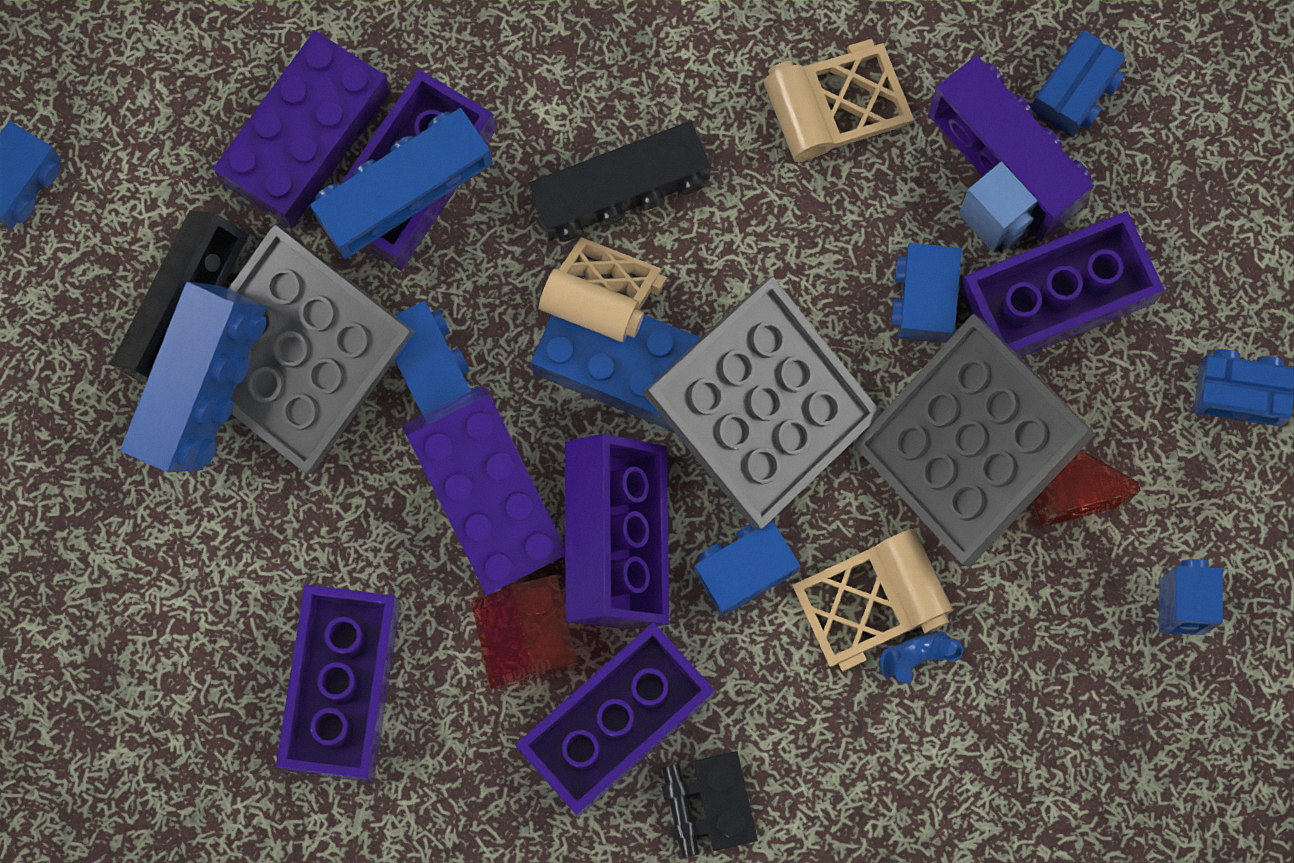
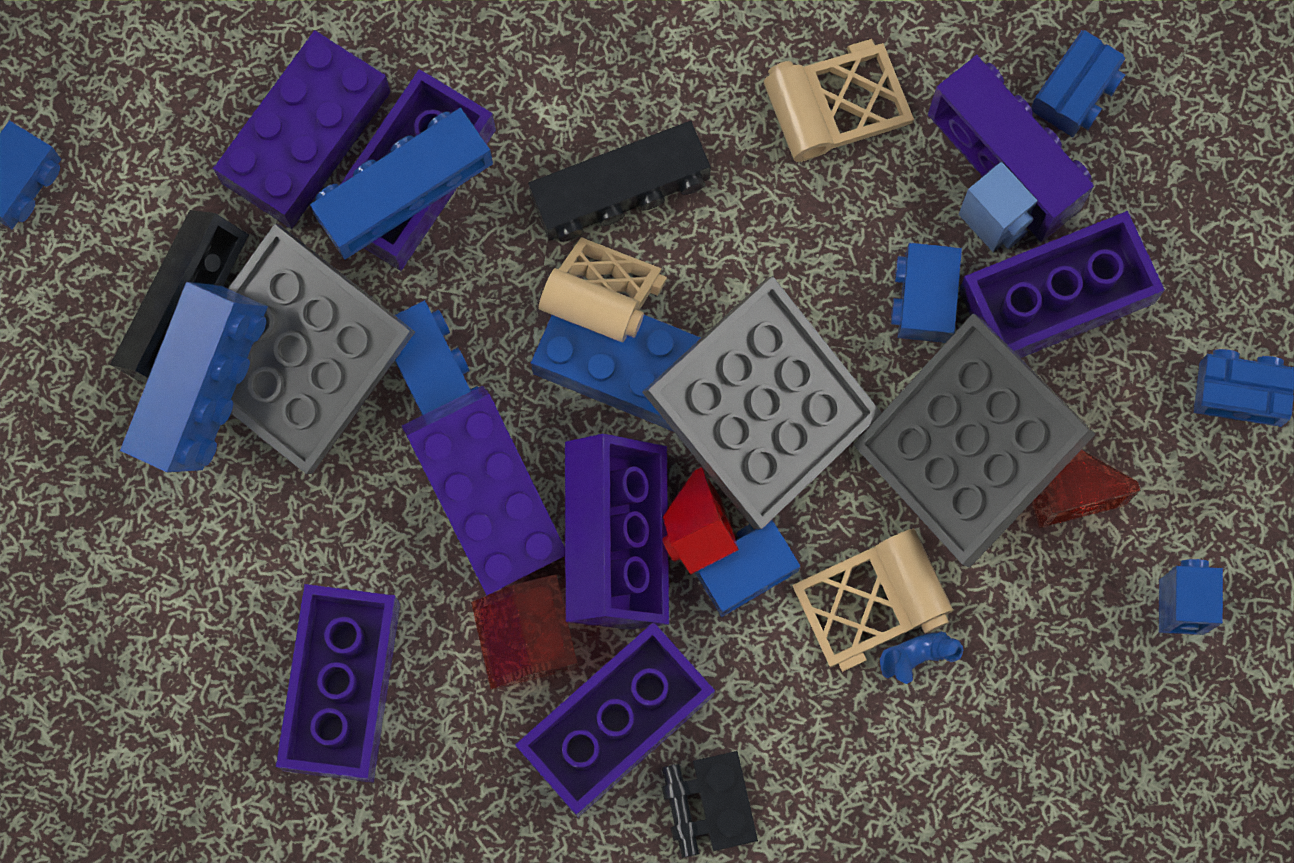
(698, 525): none -> red slope

